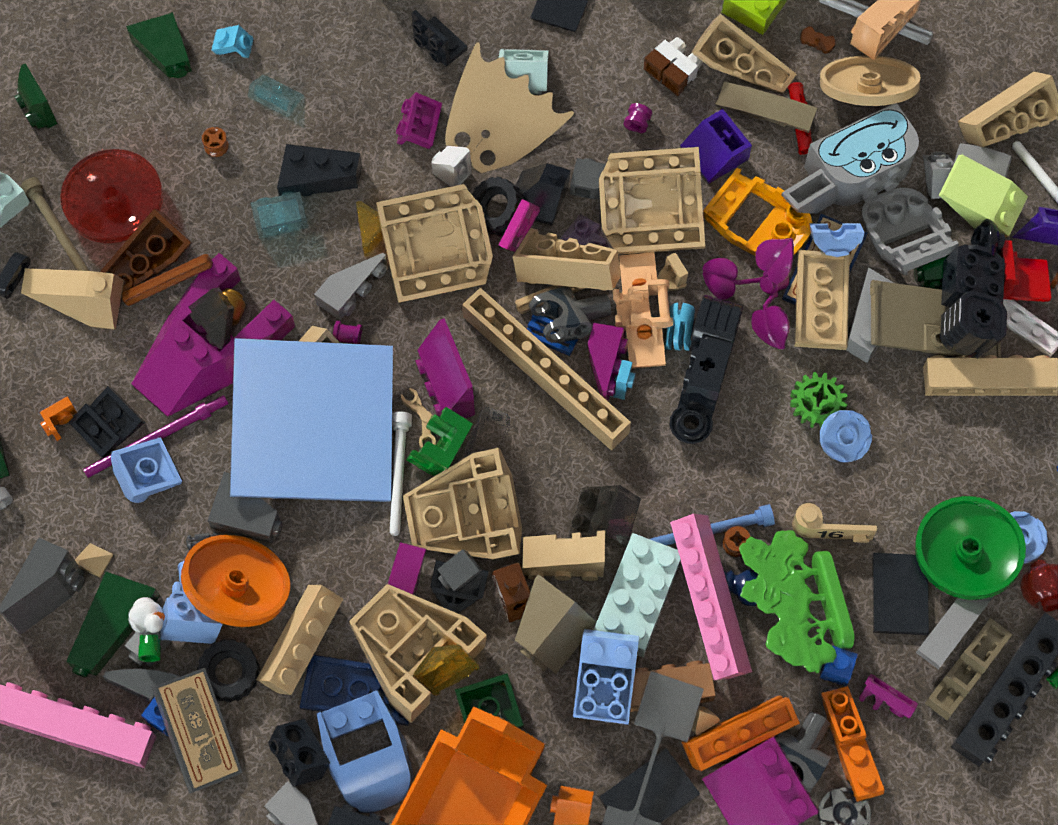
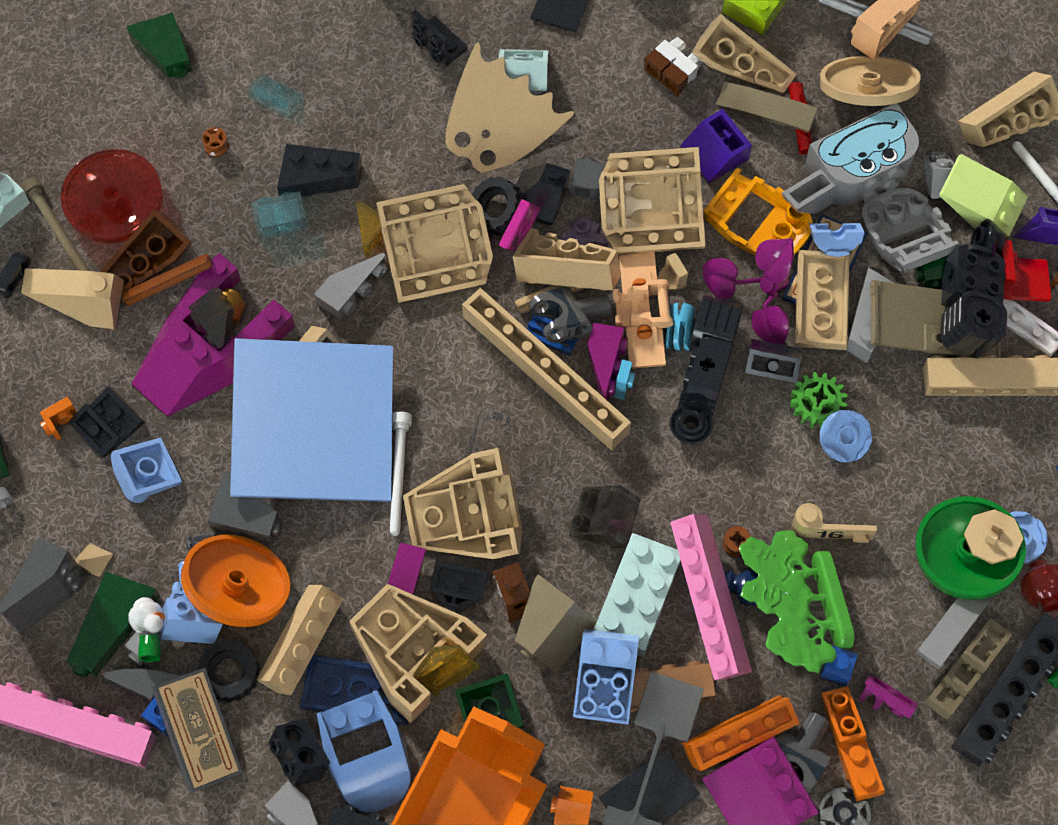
(33, 99): dark green slope -> none
(202, 412): magenta bar -> none
(232, 40): medium azure bracket -> none
(347, 333): magenta bush -> none
(419, 120): magenta bracket -> none
(425, 415): tan piece -> none
(445, 372): magenta slope -> none
(452, 165): white slope -> none
(452, 430): green panel -> none
(458, 571): dark grey brick -> none
(564, 556): tan wedge -> none
(638, 118): magenta wheel -> none
(704, 720): tan slope -> none
(763, 516): medium blue piece -> none
(773, 360): none -> black brick
(817, 40): reddish brown piece -> none
(899, 595): black tile -> none
(992, 159): light grey slope -> none
(993, 536): none -> tan piece

